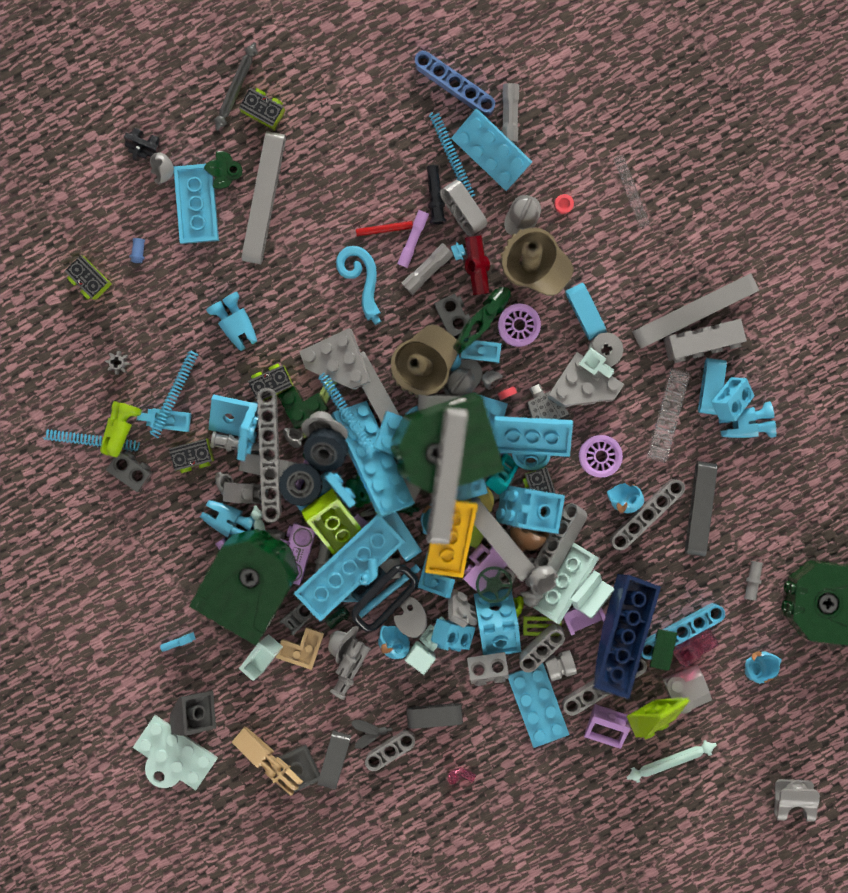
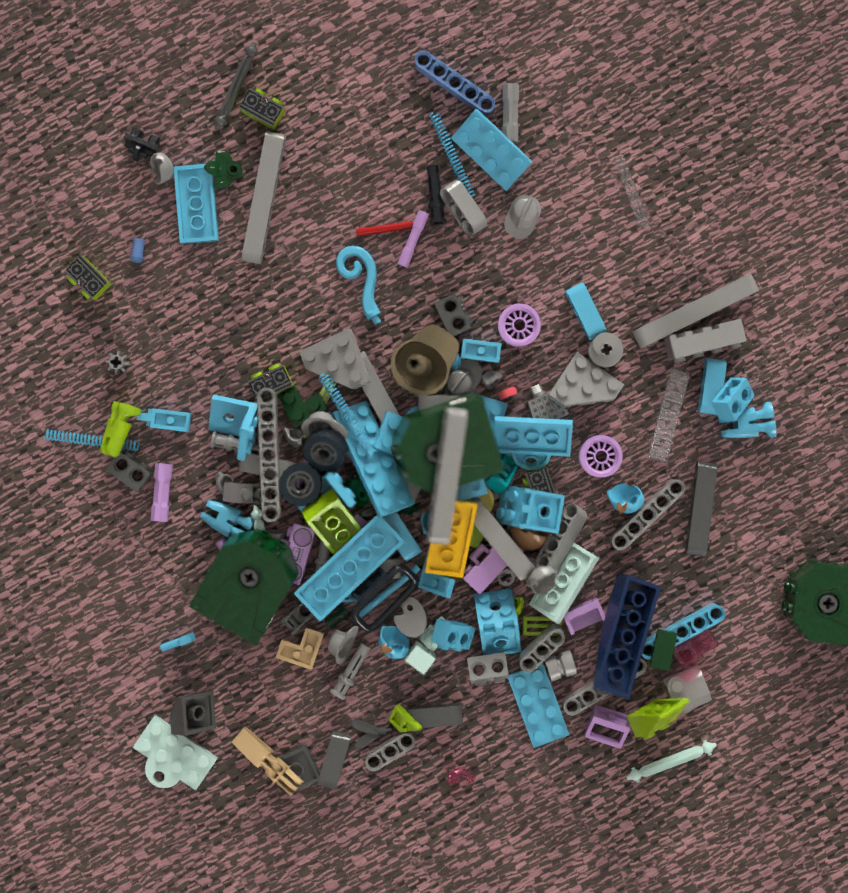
(160, 505): none -> lavender axle
(172, 393): medium azure piece -> none
(191, 455): brick -> none
(234, 324): medium azure piece -> none
(260, 657): light aqua panel -> none
(349, 657): light grey pin -> none
(370, 574): medium azure arm -> none
(403, 720): none -> lime tile
(427, 269): light grey axle -> none
(458, 251): medium azure plate -> none
(460, 610): light grey hinge -> none
(477, 265): dark red piece -> none
(492, 306): dark green arm -> none
(493, 584): clear green wheel -> none
(531, 599): light grey piece -> none
(543, 262): dark tan piece -> none
(564, 204): coral tile -> none
(592, 595): light aqua panel -> none
(594, 362): light aqua plate -> none
(753, 580): light grey pin -> none
(762, 667): medium azure hair -> none
(795, 794): light grey piece -> none

